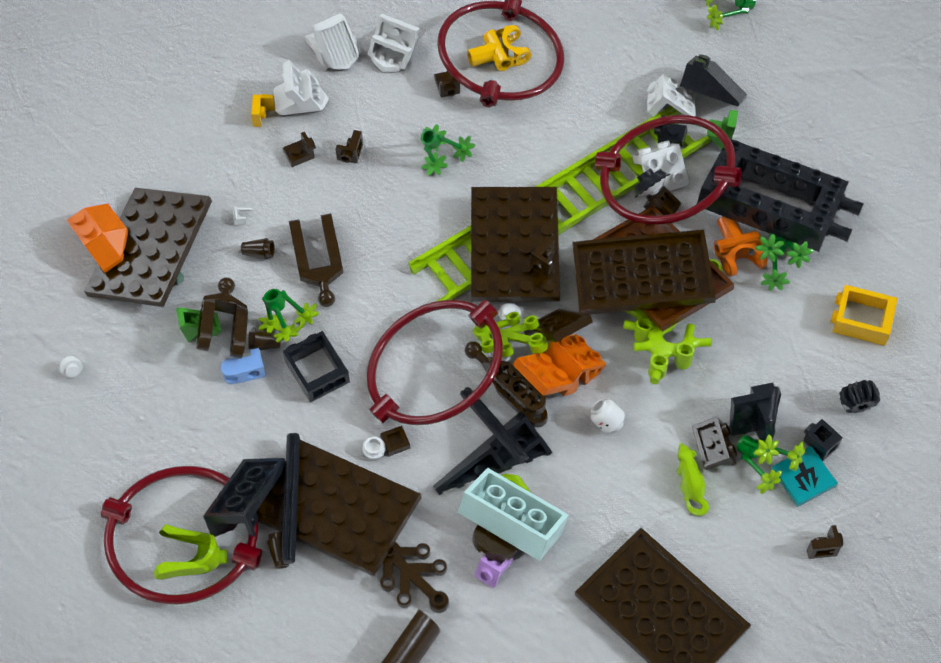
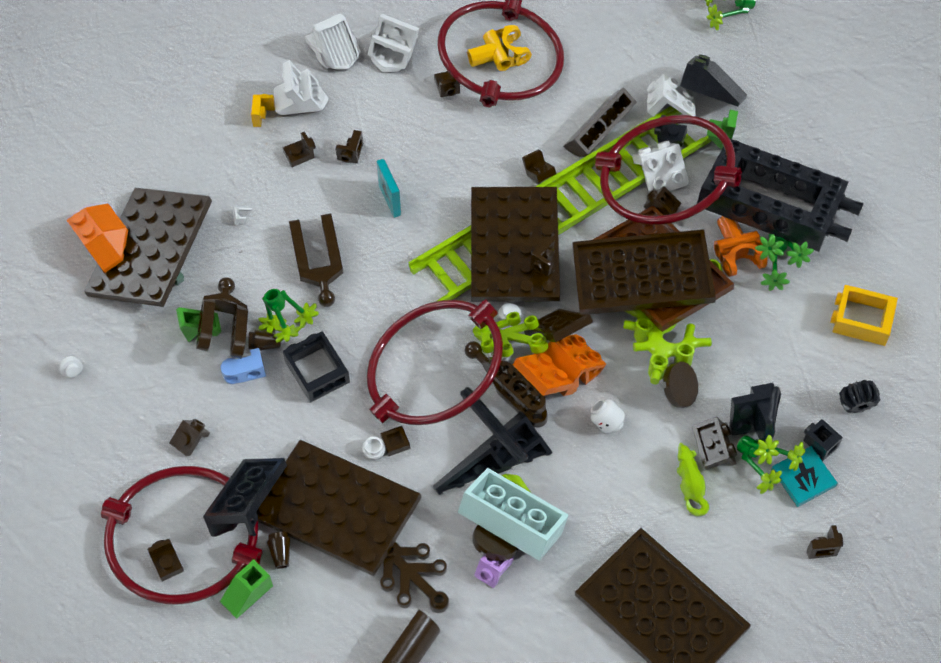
(165, 559): none -> dark brown bracket
(188, 436): none -> dark brown bracket
(206, 560): lime piece -> none
(246, 589): none -> bright green slope
(258, 248): dark brown cone -> none
(290, 499): black axle -> none
(388, 188): none -> teal tile
(433, 139): plant -> none
(537, 167): none -> dark brown bracket
(600, 123): none -> dark brown brick
(650, 182): black piece -> none
(680, 384): none -> dark brown tile

